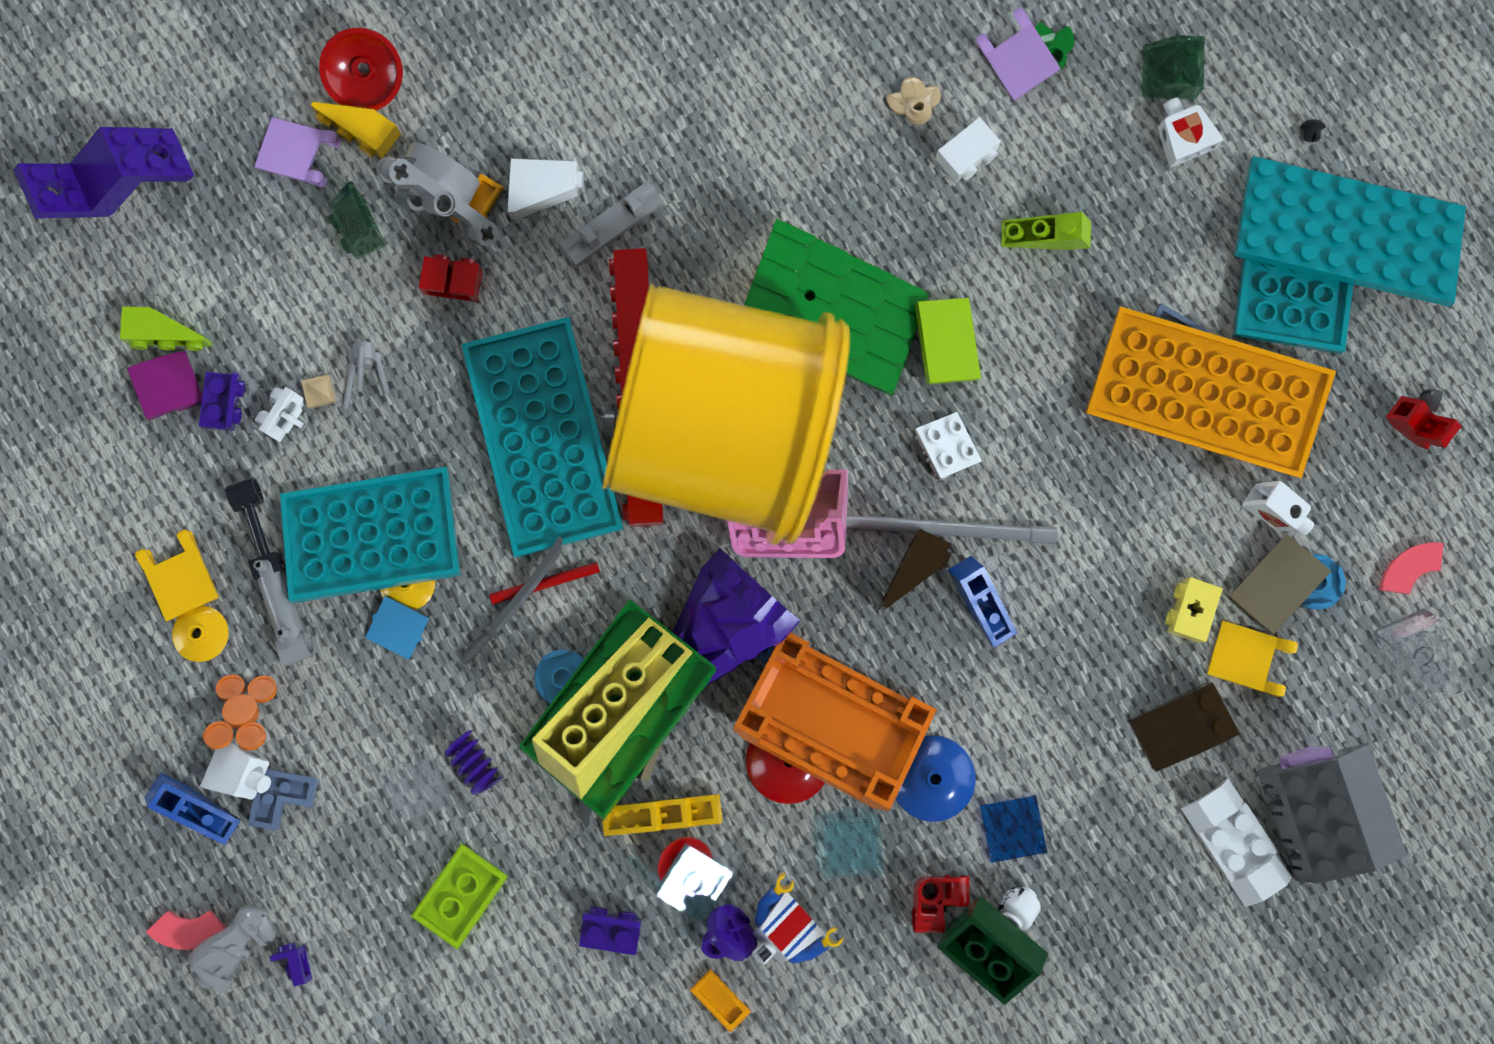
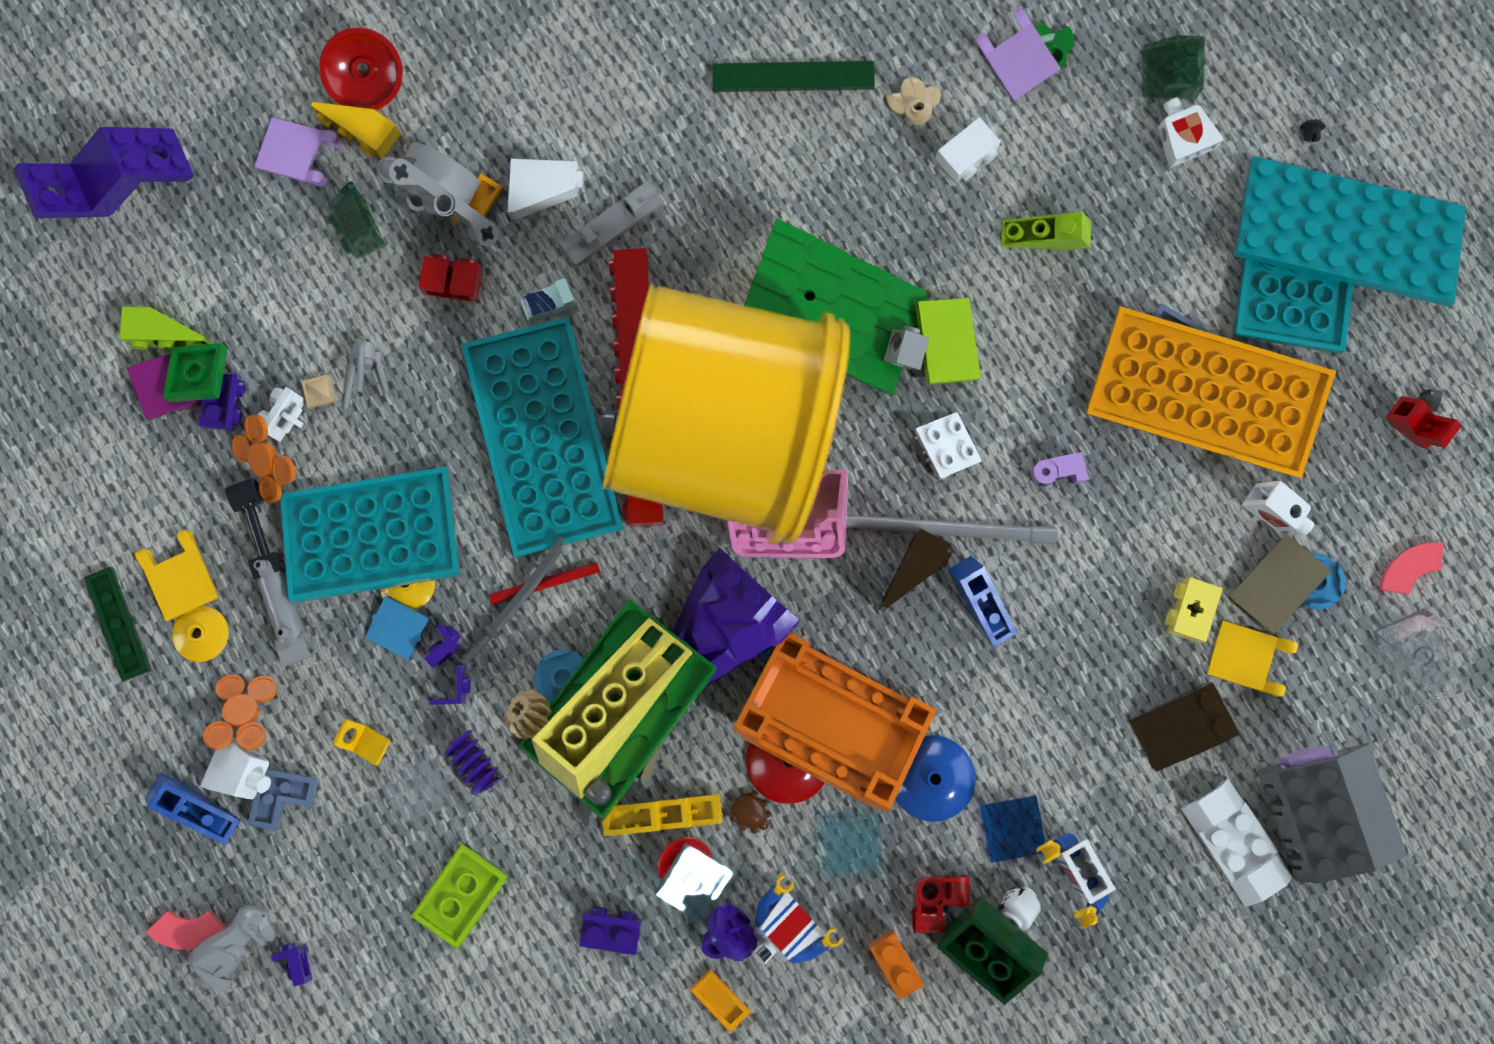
(117, 624): none -> dark green tile
(195, 372): none -> green plate
(263, 459): none -> orange piece
(365, 741): none -> yellow bracket
(441, 650): none -> dark purple bracket
(463, 688): none -> dark purple bracket
(527, 714): none -> tan gear
(548, 301): none -> light aqua leg
(599, 792): none -> dark grey hinge
(750, 812): none -> reddish brown piece
(793, 76): none -> dark green tile
(895, 964): none -> orange brick
(906, 348): none -> light grey brick
(1059, 468): none -> lavender leg
(1083, 872): none -> torso

